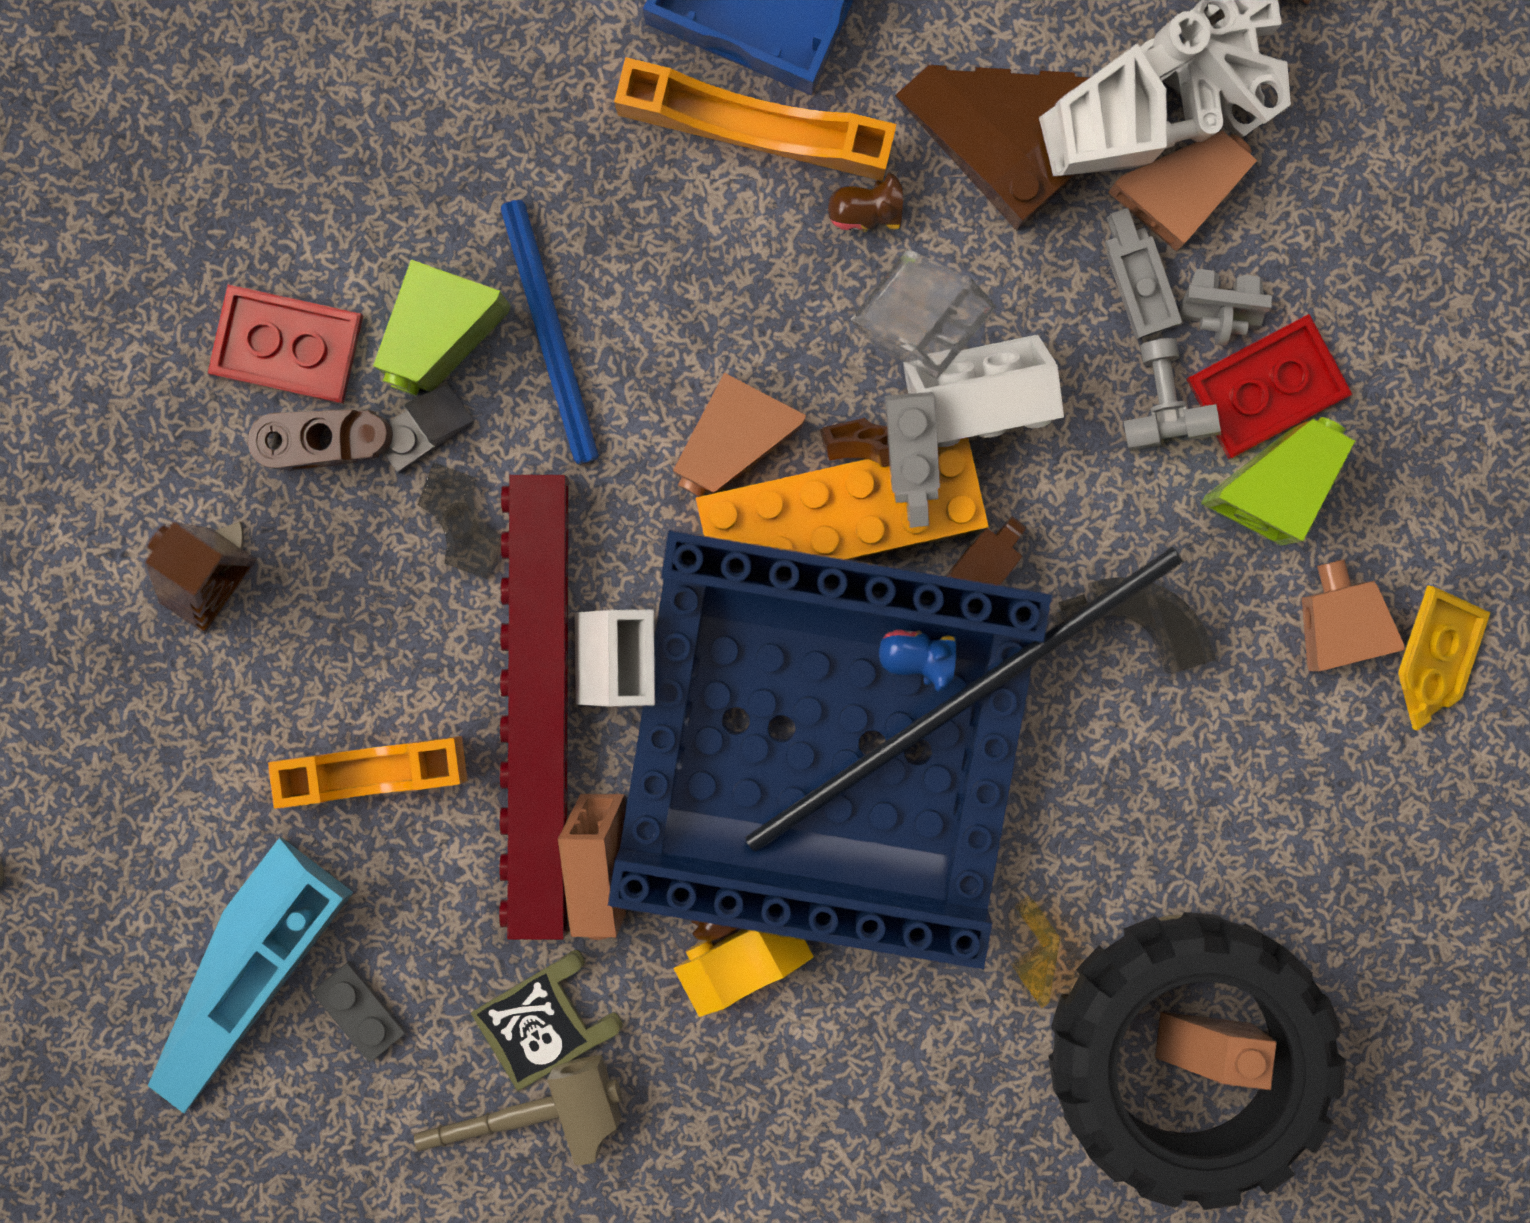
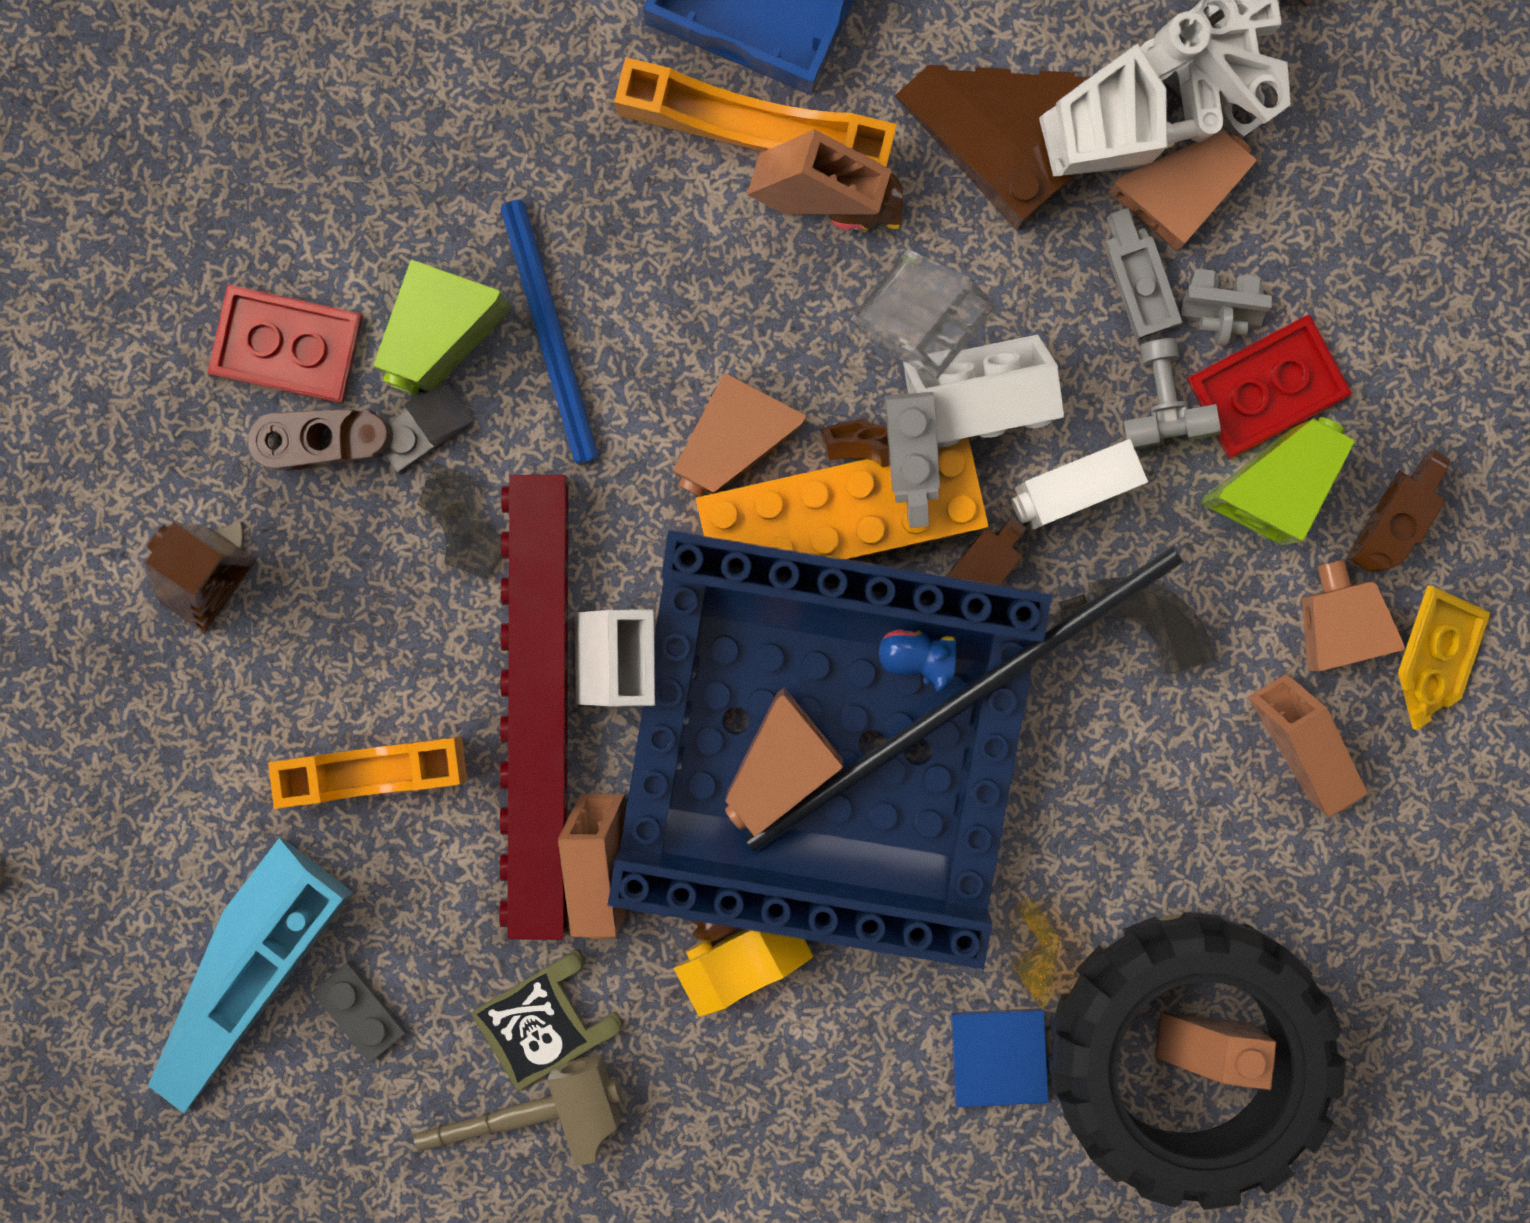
(780, 767): none -> nougat slope
(818, 178): none -> nougat slope
(999, 1057): none -> blue tile
(1078, 485): none -> white brick
(1309, 744): none -> nougat slope
(1401, 516): none -> reddish brown piece

